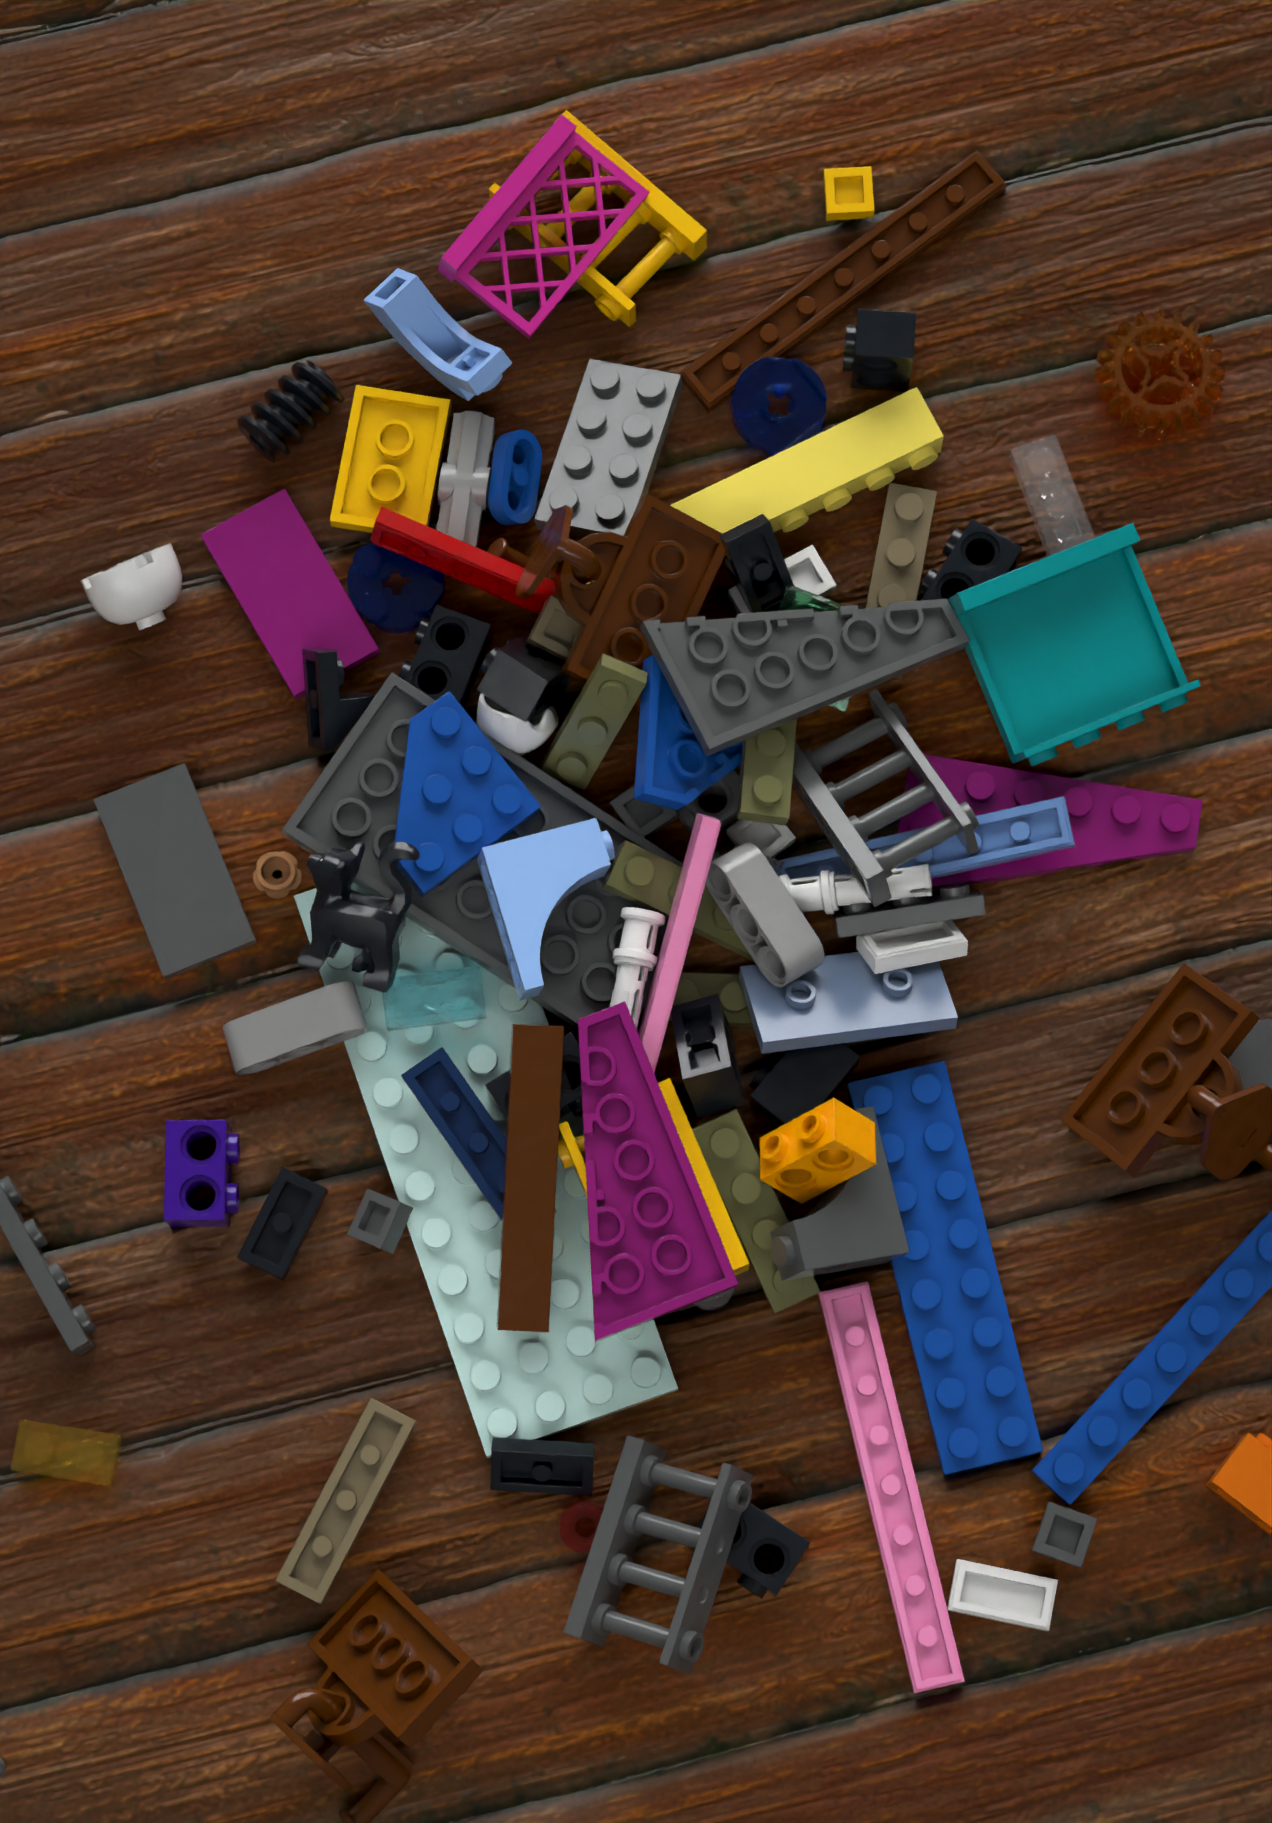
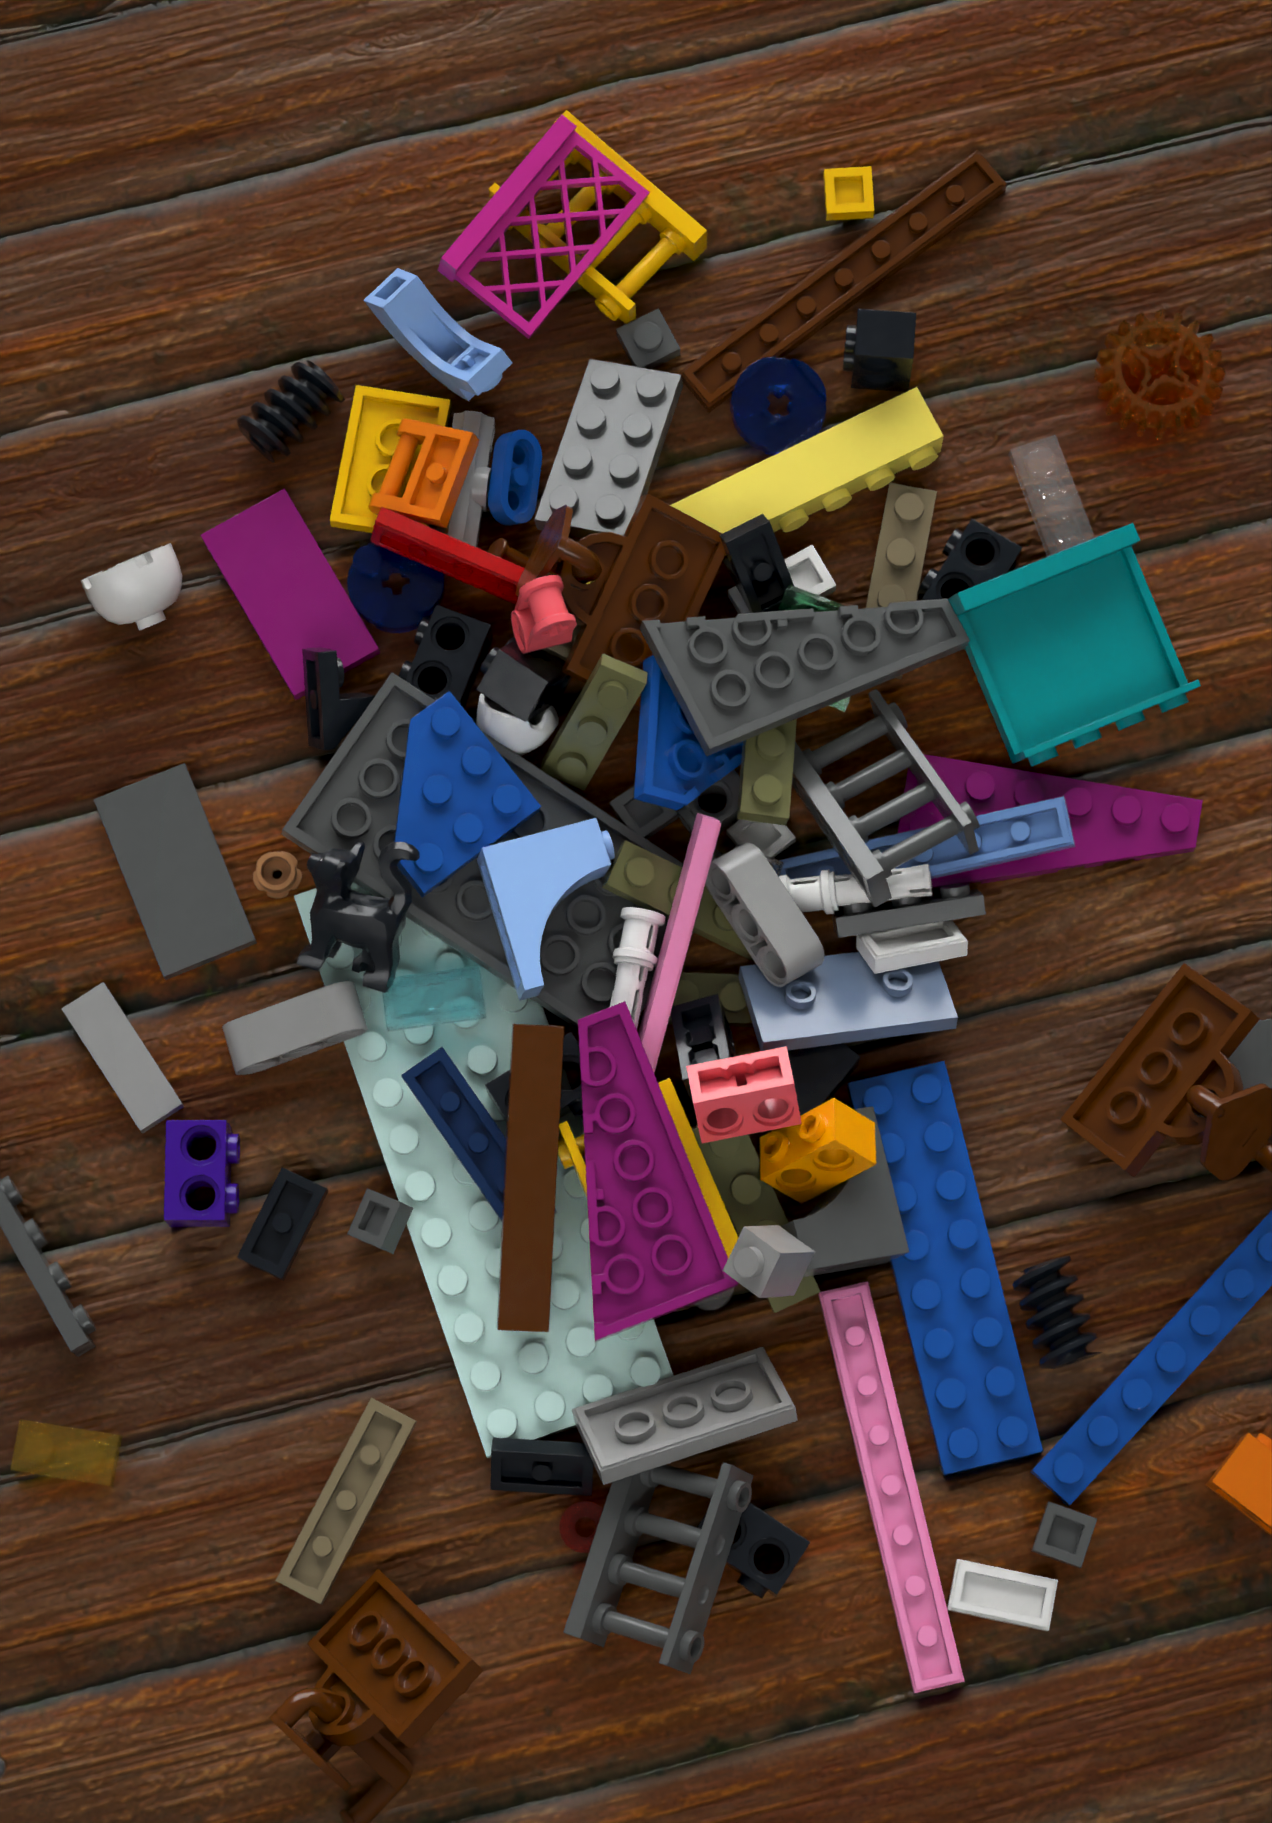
(122, 1057): none -> light grey tile
(435, 476): none -> orange plate
(541, 615): none -> coral piece
(648, 341): none -> dark grey plate
(684, 1415): none -> light grey tile
(744, 1094): none -> coral brick
(768, 1261): none -> light grey brick
(1055, 1314): none -> black piece

